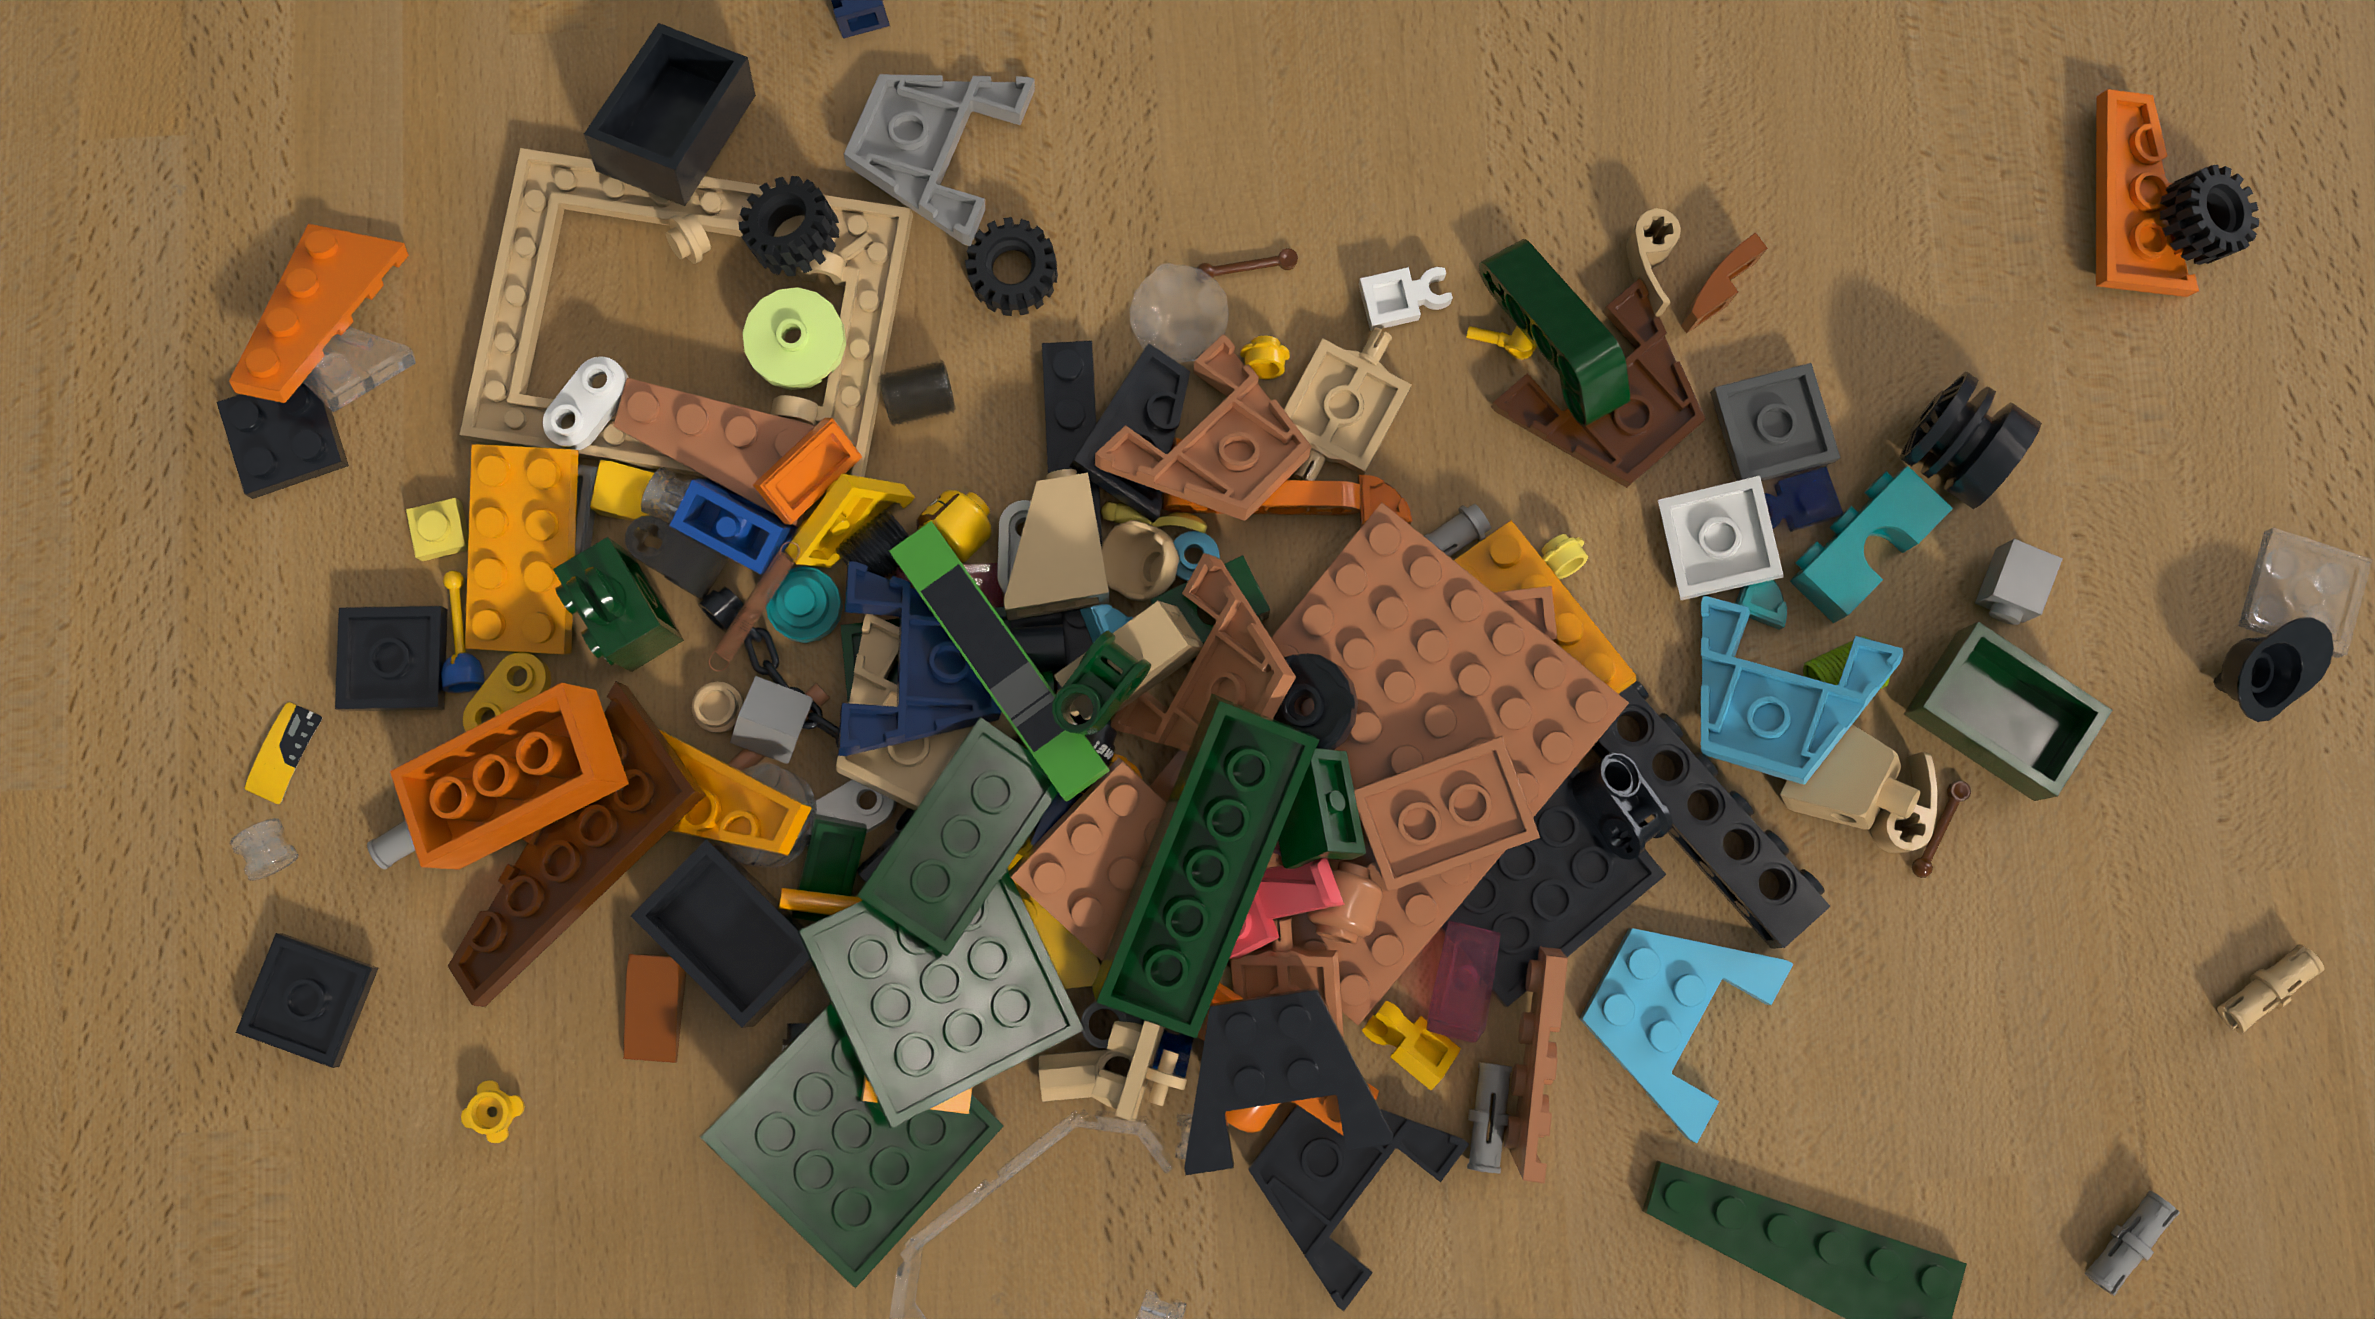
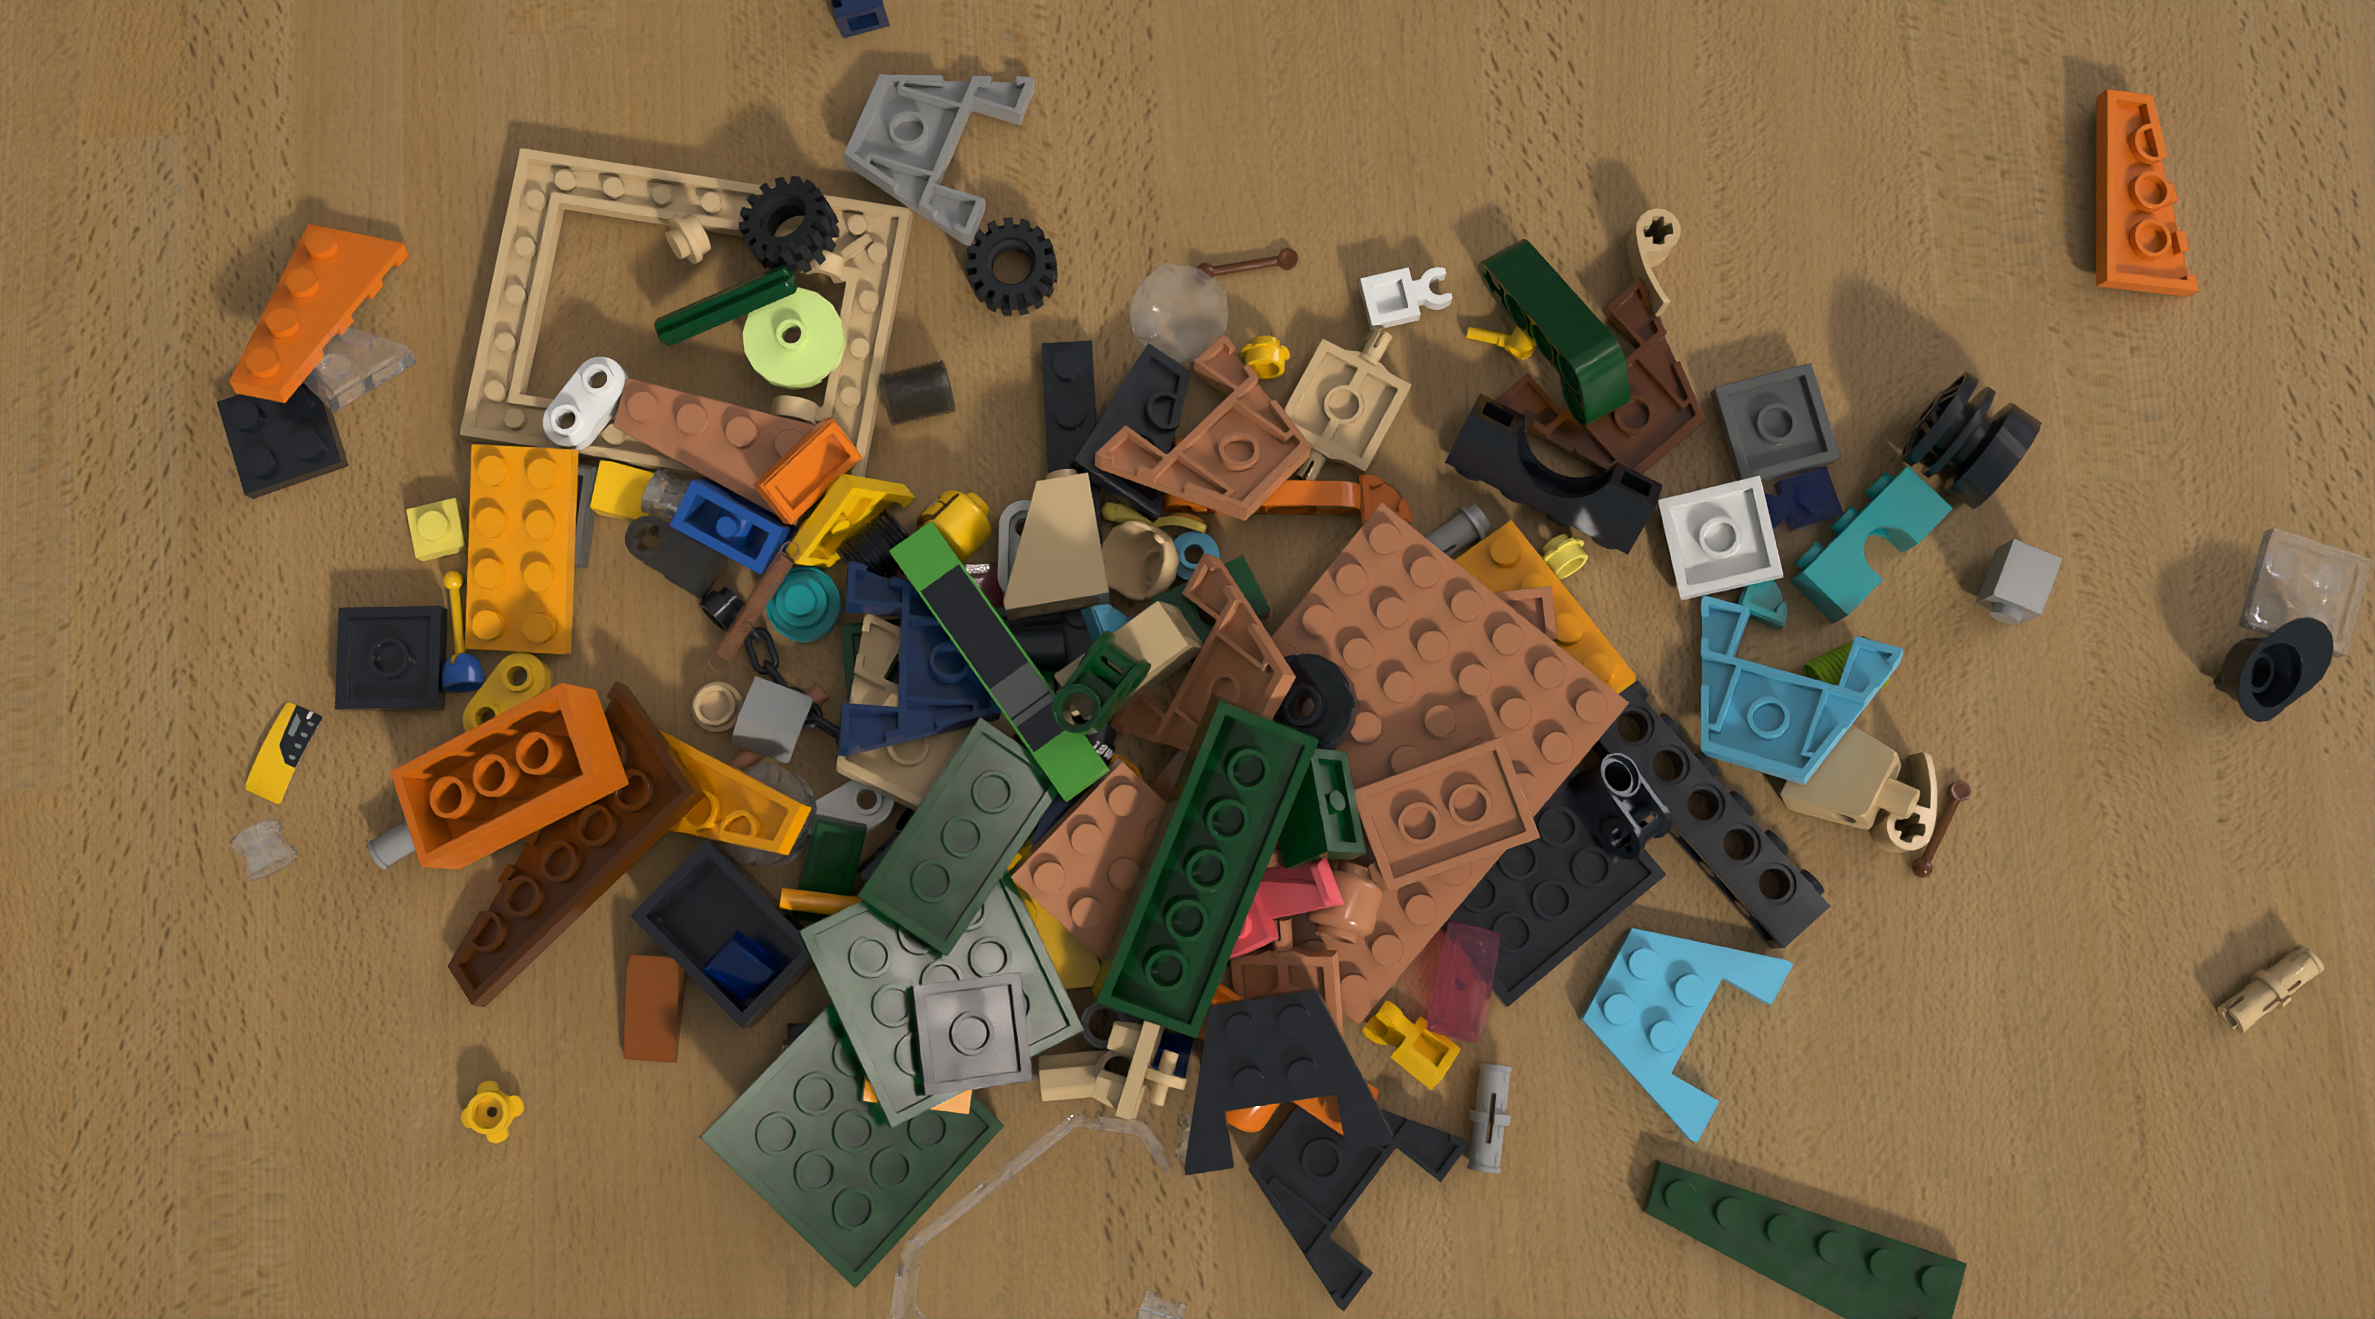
(307, 1000): black plate -> none
(617, 606): dark green brick -> none
(670, 114): black piece -> none
(725, 305): none -> dark green axle
(740, 966): none -> clear blue tile
(971, 1033): none -> plate
(1532, 1118): nougat wing -> none
(1605, 506): none -> black arch
(1719, 289): dark orange slope -> none
(2008, 712): piece -> none
(2132, 1243): light grey pin -> none
(2209, 214): black tyre -> none

